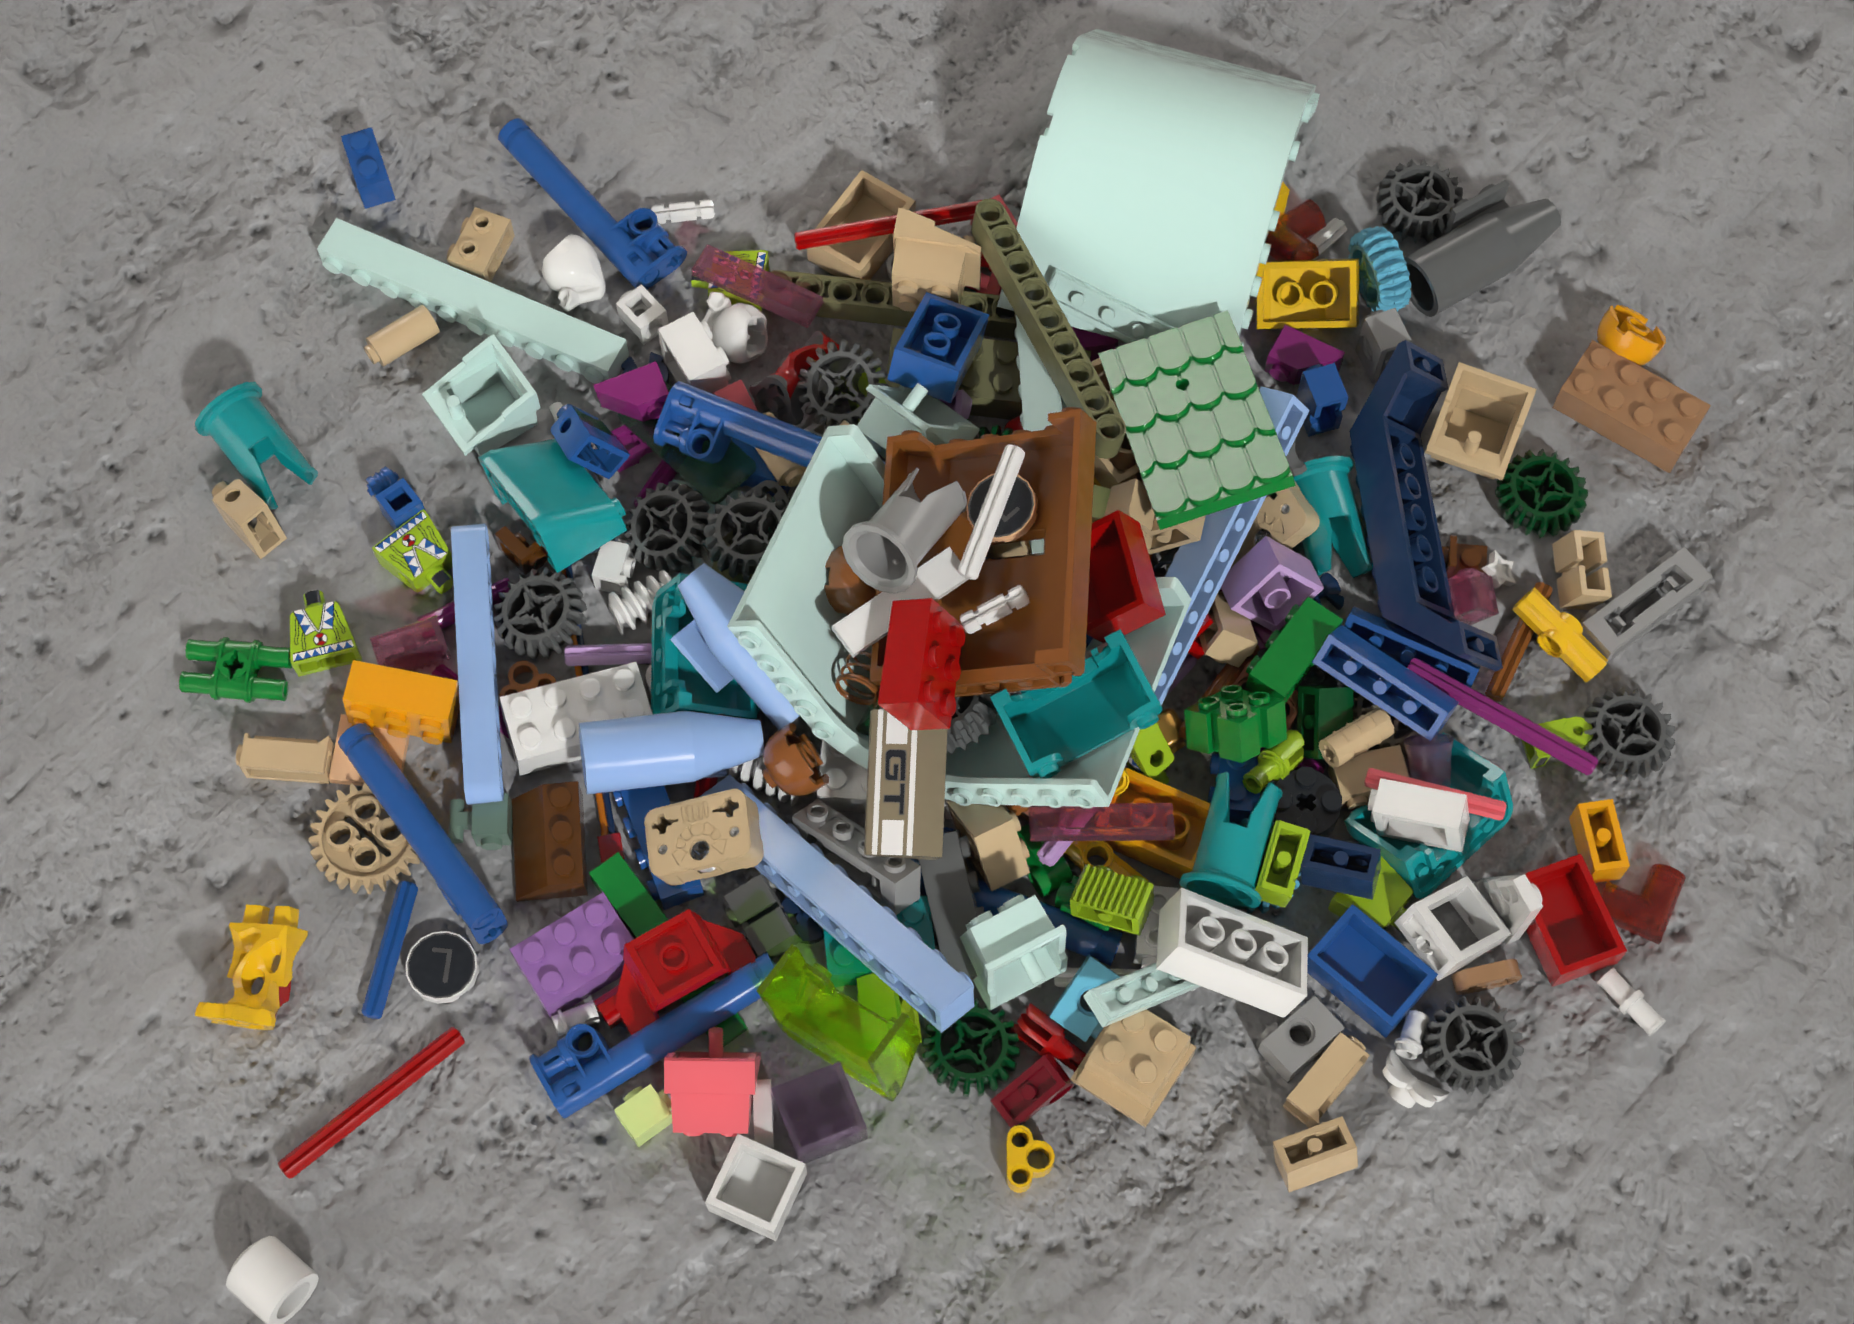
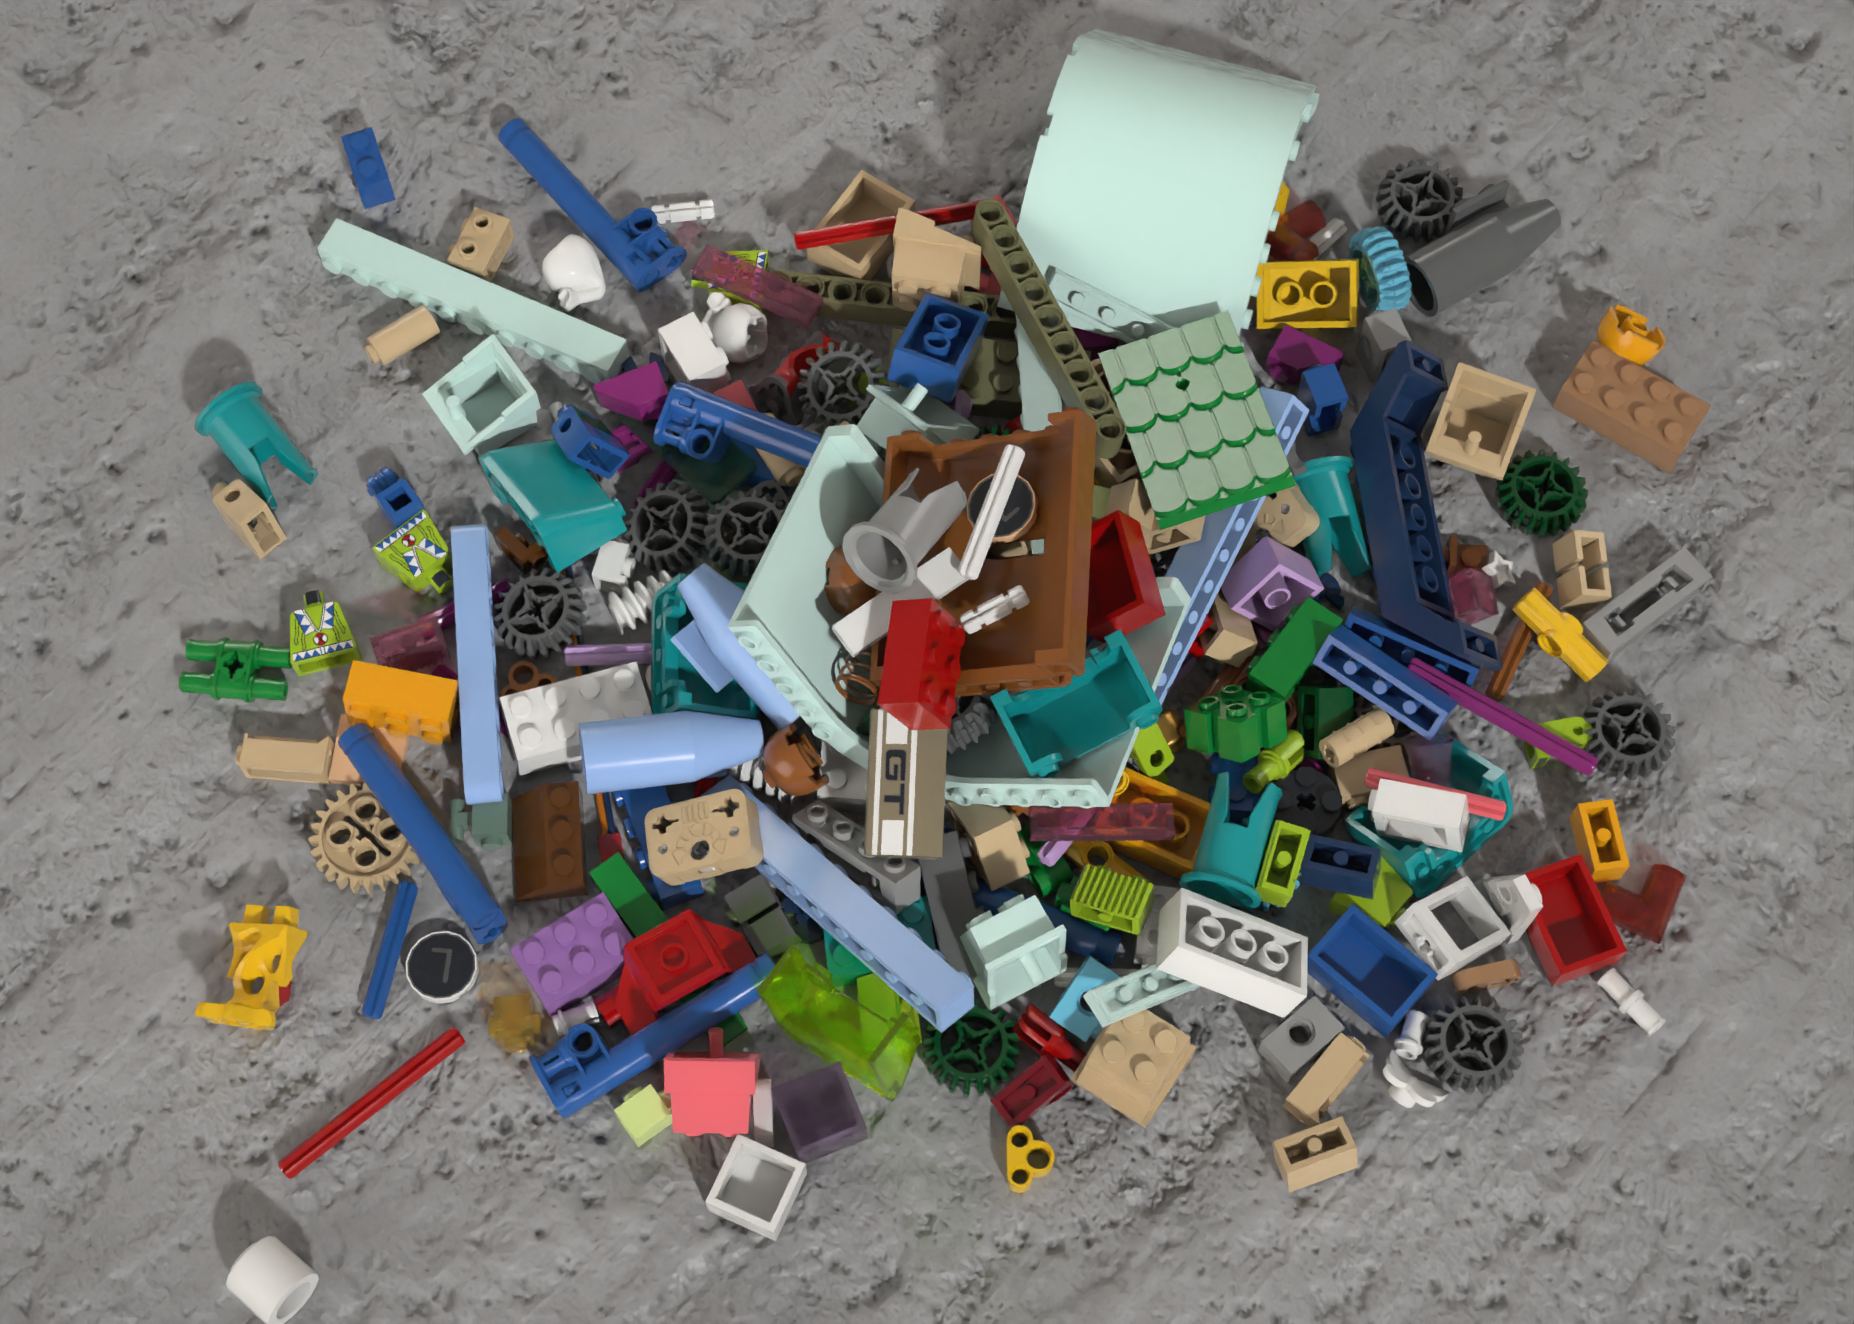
(514, 1022): none -> clear yellow brick
(642, 313): white brick -> none

